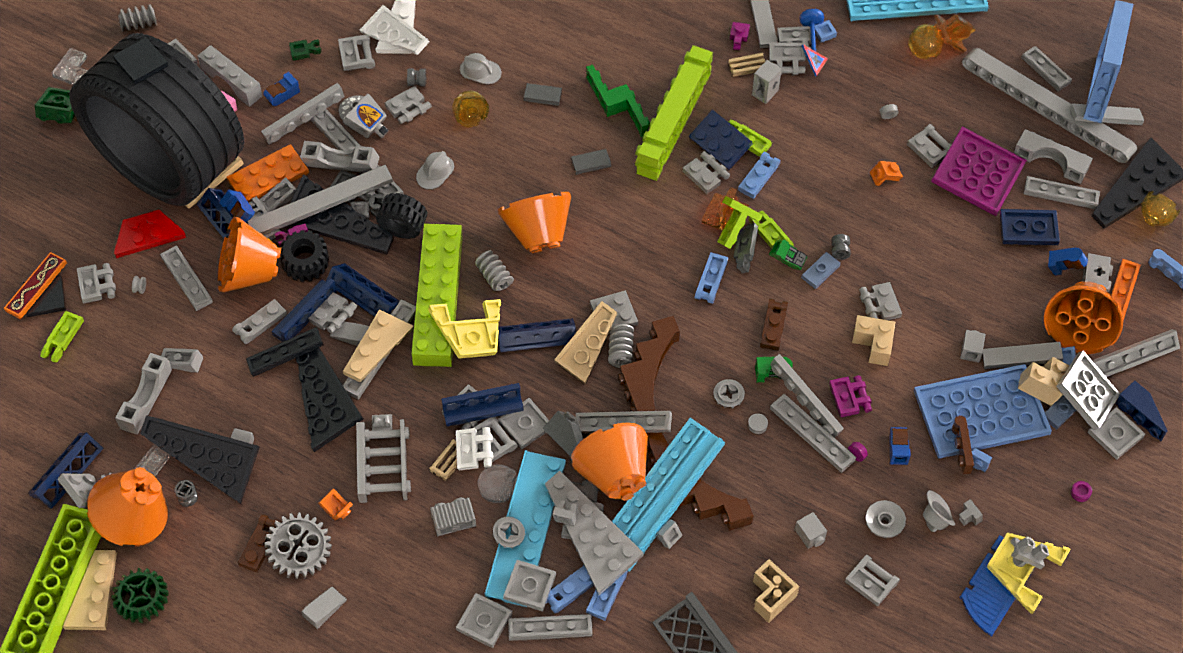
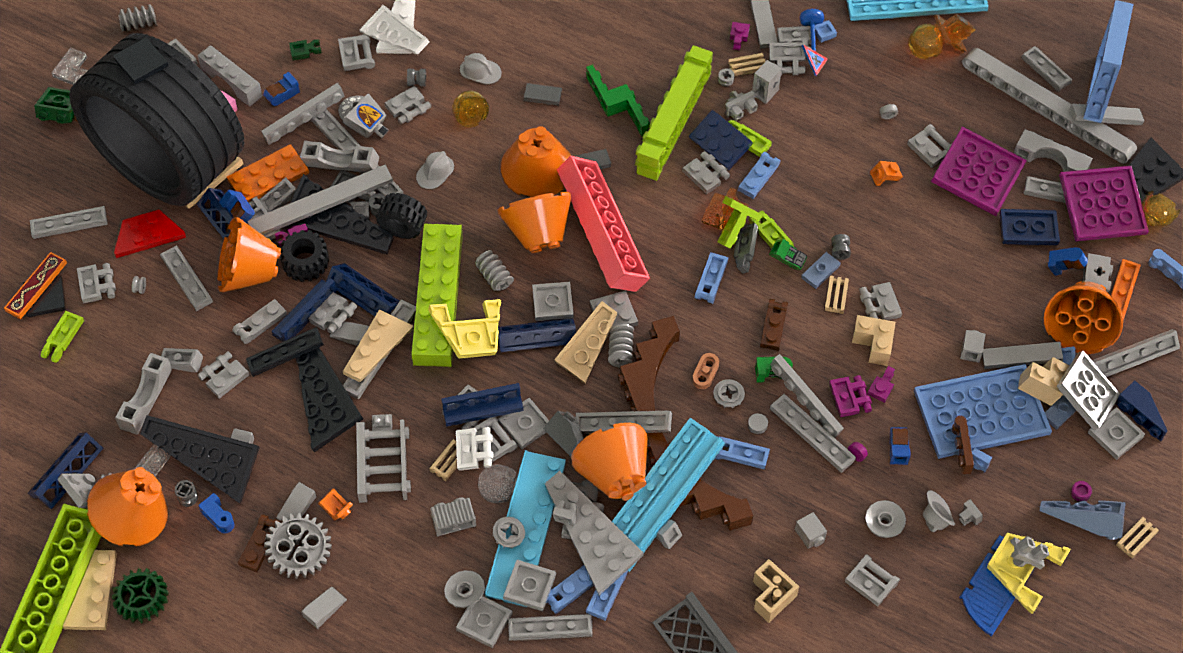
(68, 222): none -> light grey tile
(219, 518): none -> blue leg
(225, 379): none -> light grey plate
(297, 502): none -> light grey slope
(462, 582): none -> light grey dish
(532, 163): none -> orange cone
(552, 301): none -> light grey plate
(603, 224): none -> coral brick
(705, 372): none -> nougat plate
(726, 82): none -> light grey bush
(739, 102): none -> light grey hips
(744, 453): none -> medium blue plate
(838, 282): none -> tan tile
(882, 387): none -> magenta plate
(1101, 518): none -> sand blue wedge
(1103, 203): none -> magenta tile
(1147, 527): none -> tan tile

